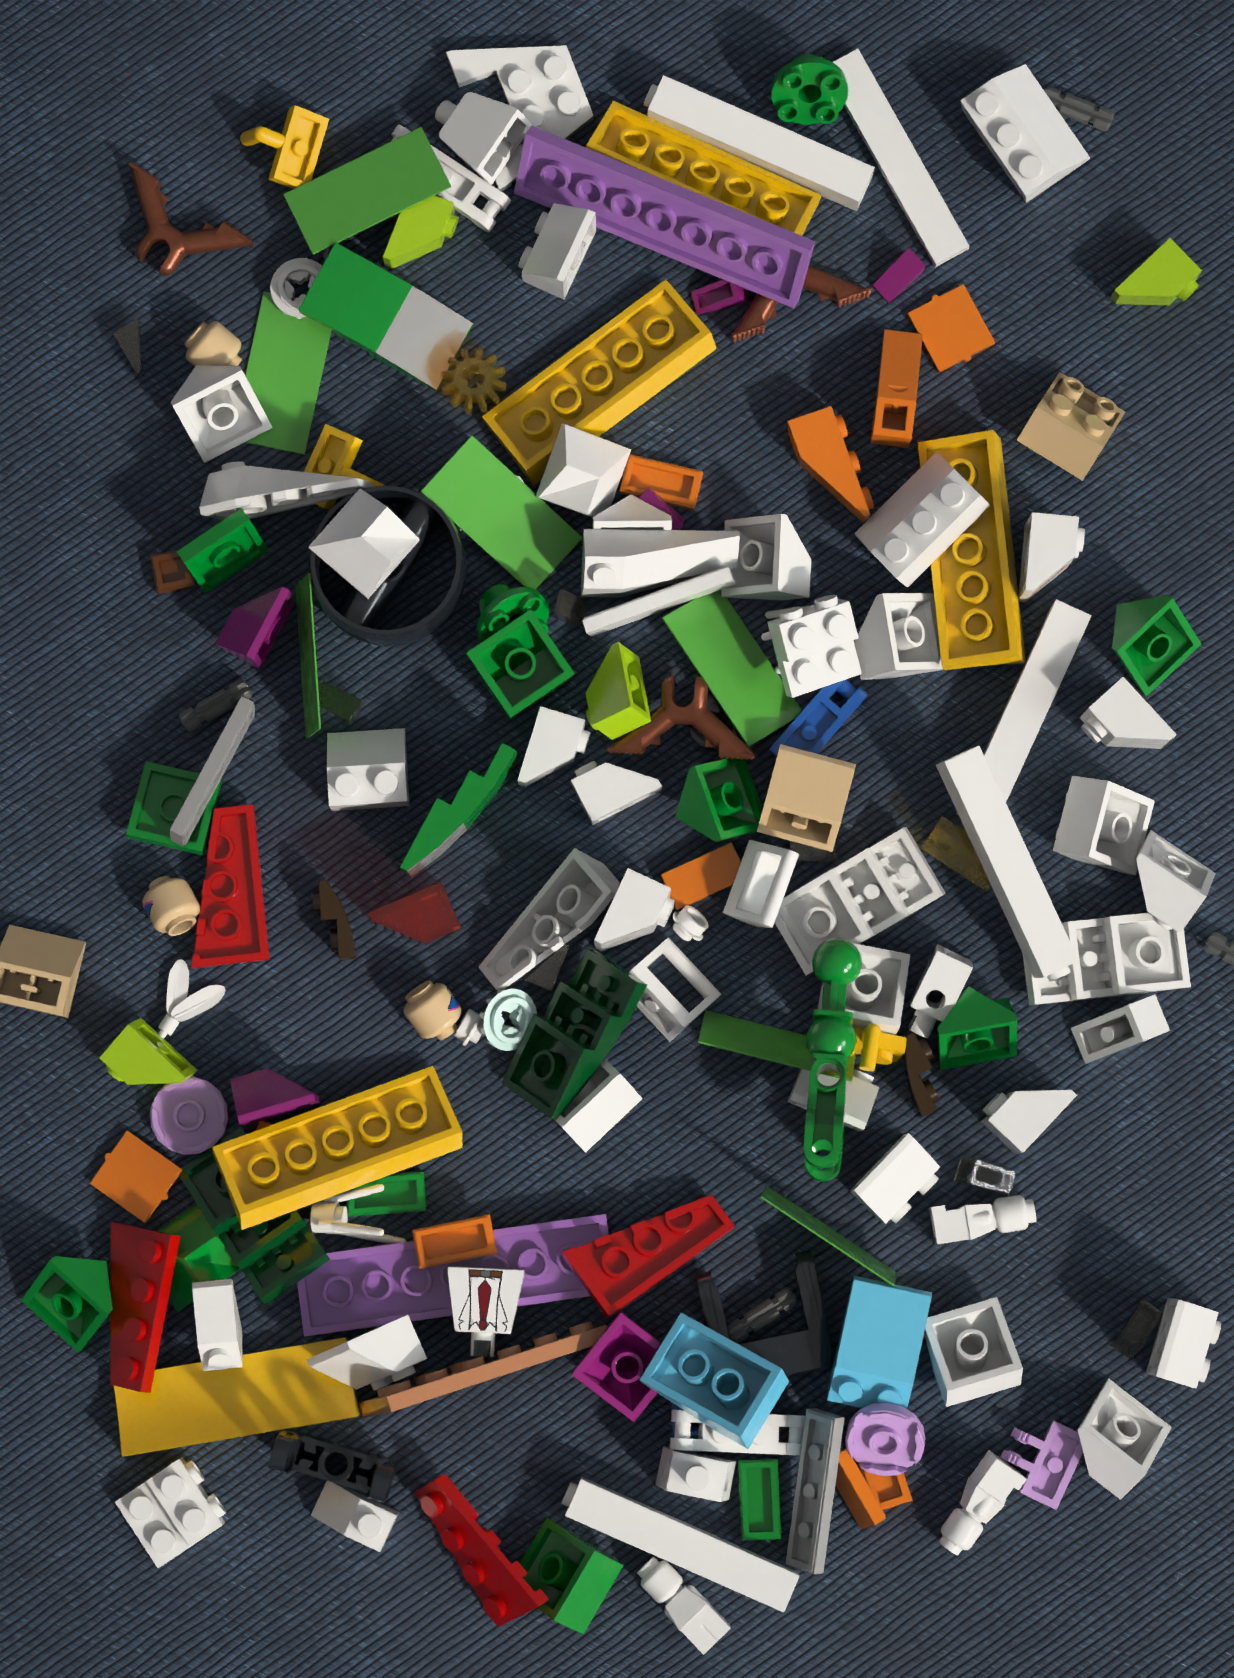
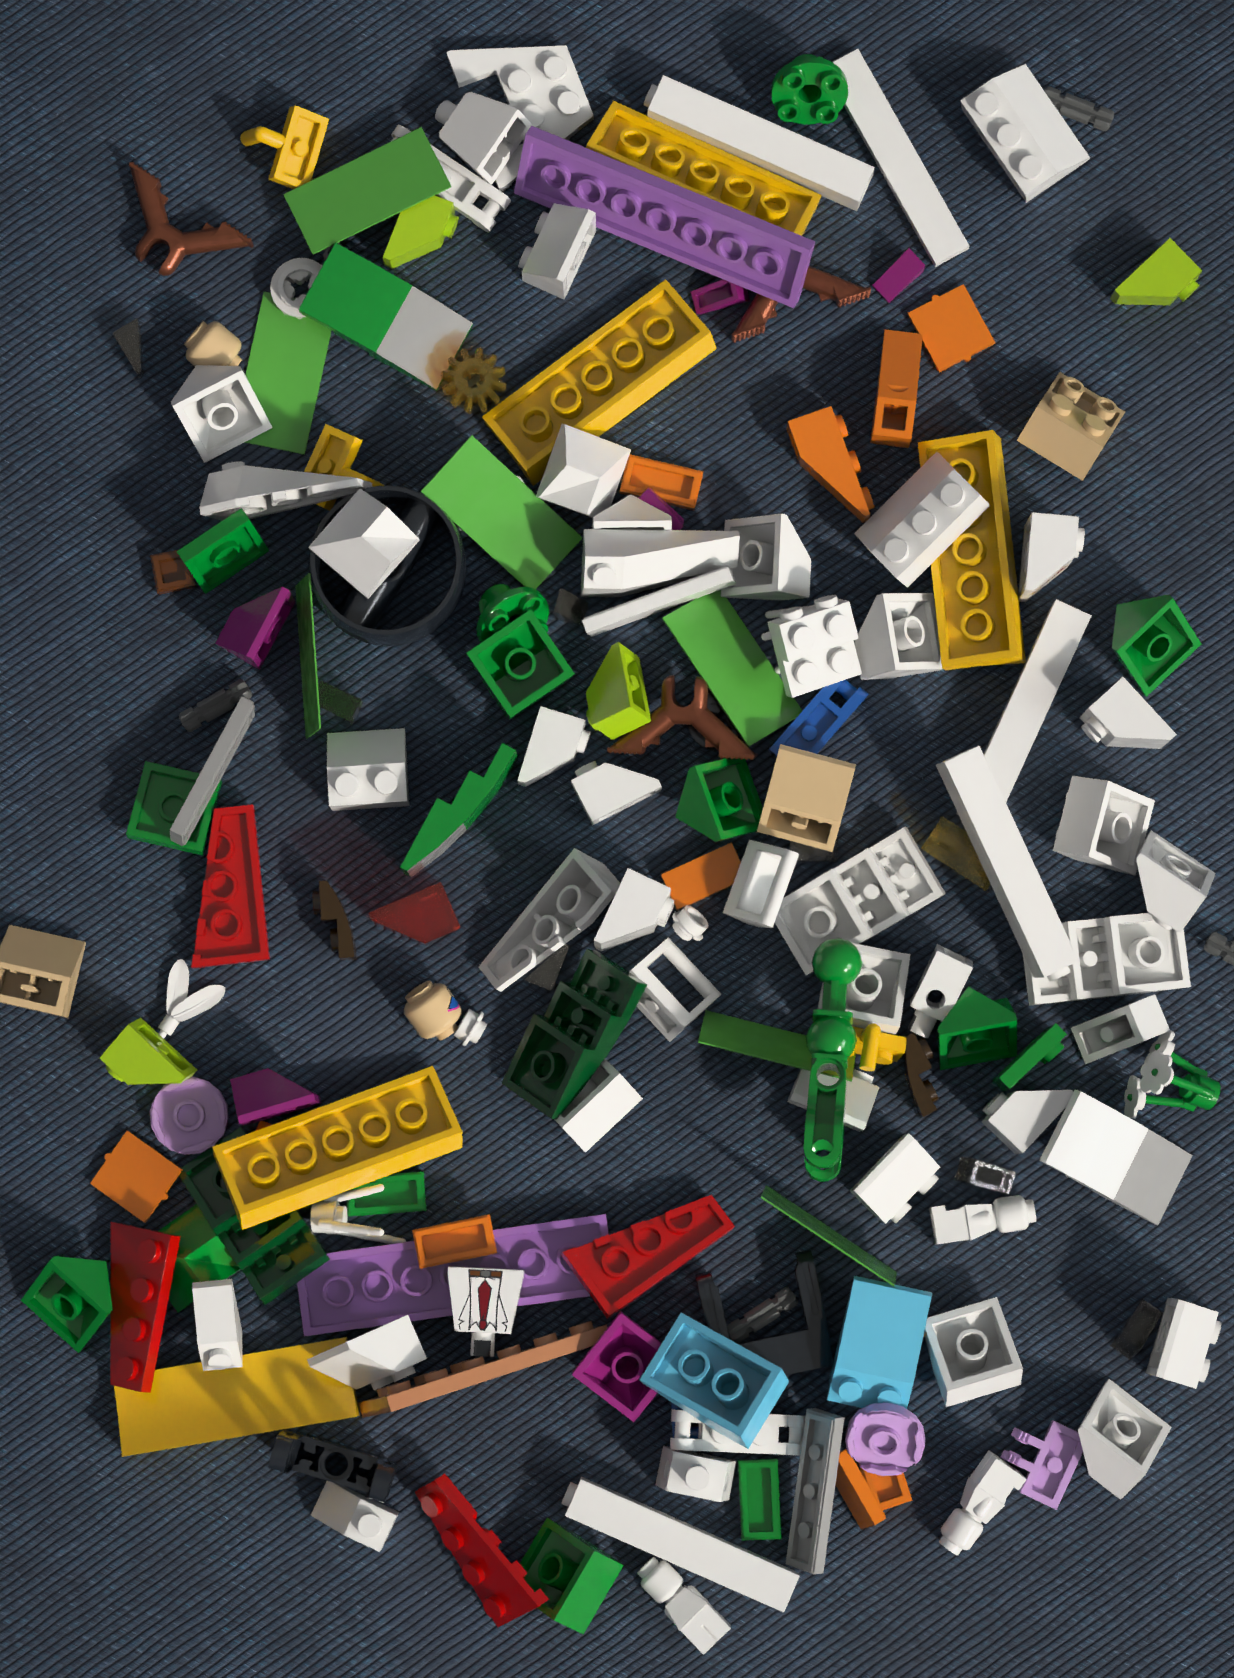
(171, 905): tan head -> none
(171, 1511): white plate -> none
(521, 1011): light aqua gear -> none
(1041, 1049): none -> green plate
(1116, 1157): none -> white slope
(1156, 1071): none -> plant

